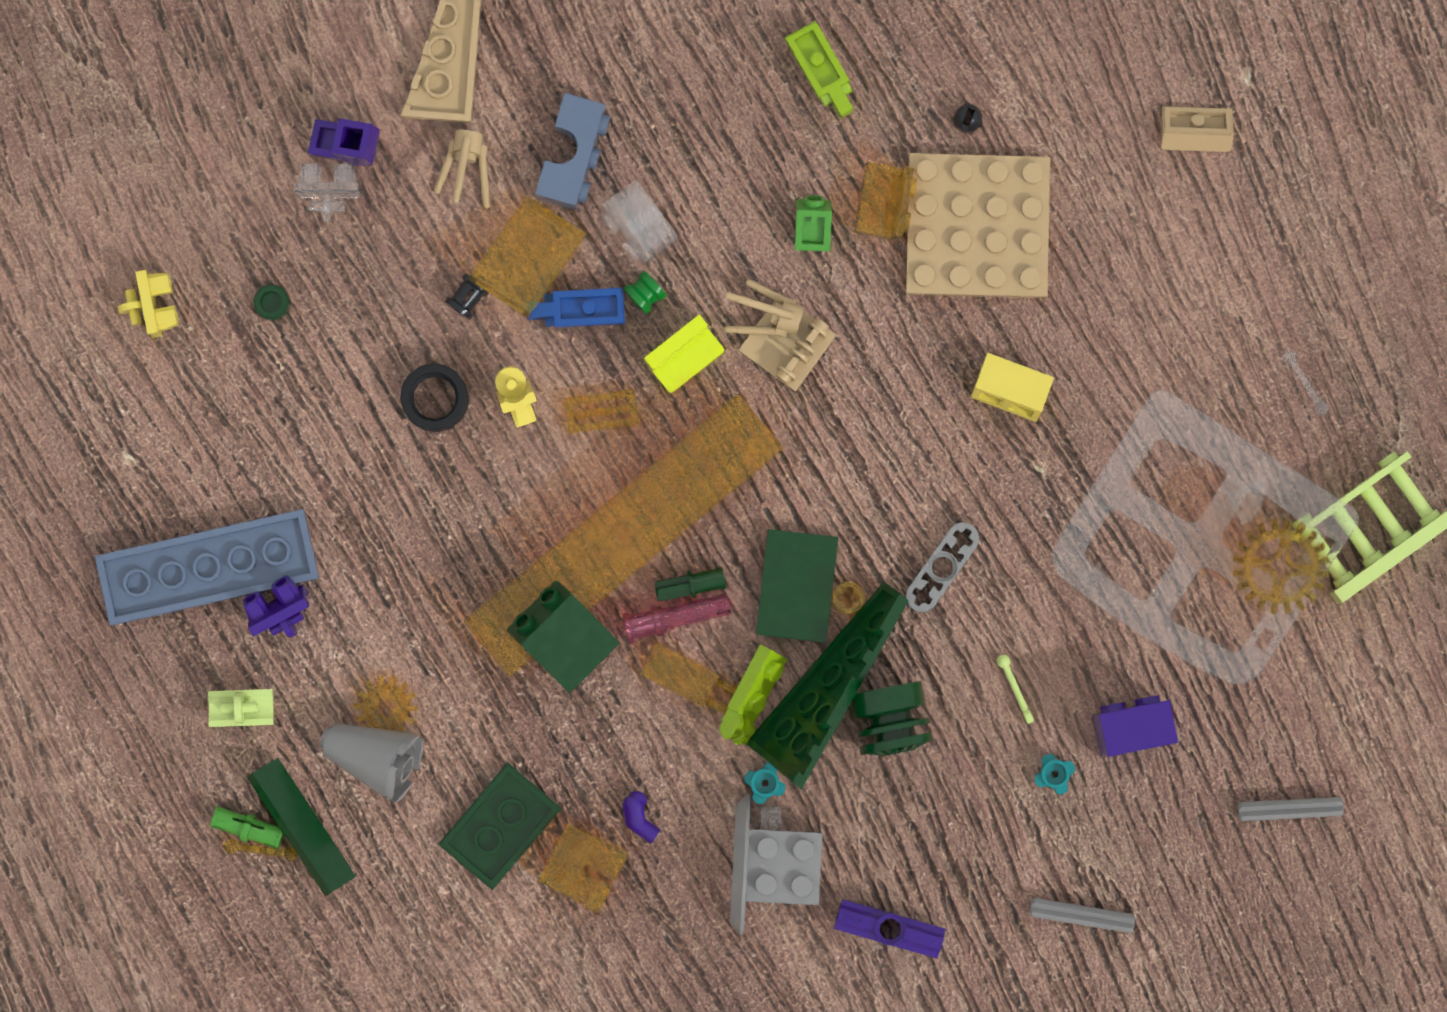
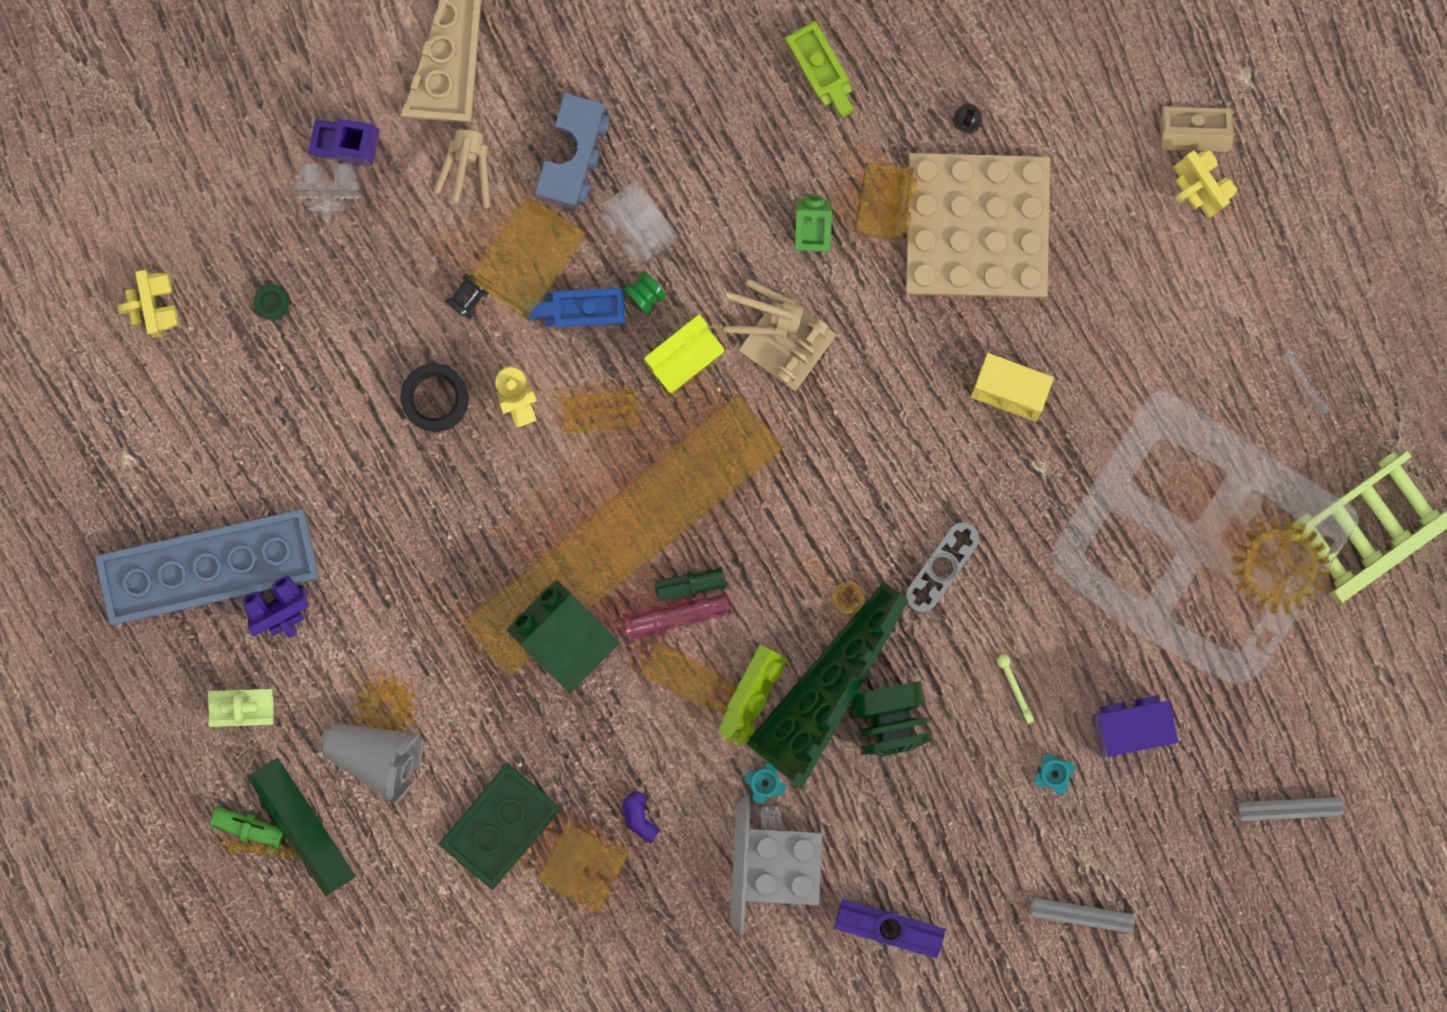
(797, 586): dark green tile -> none
(1200, 186): none -> light yellow hips

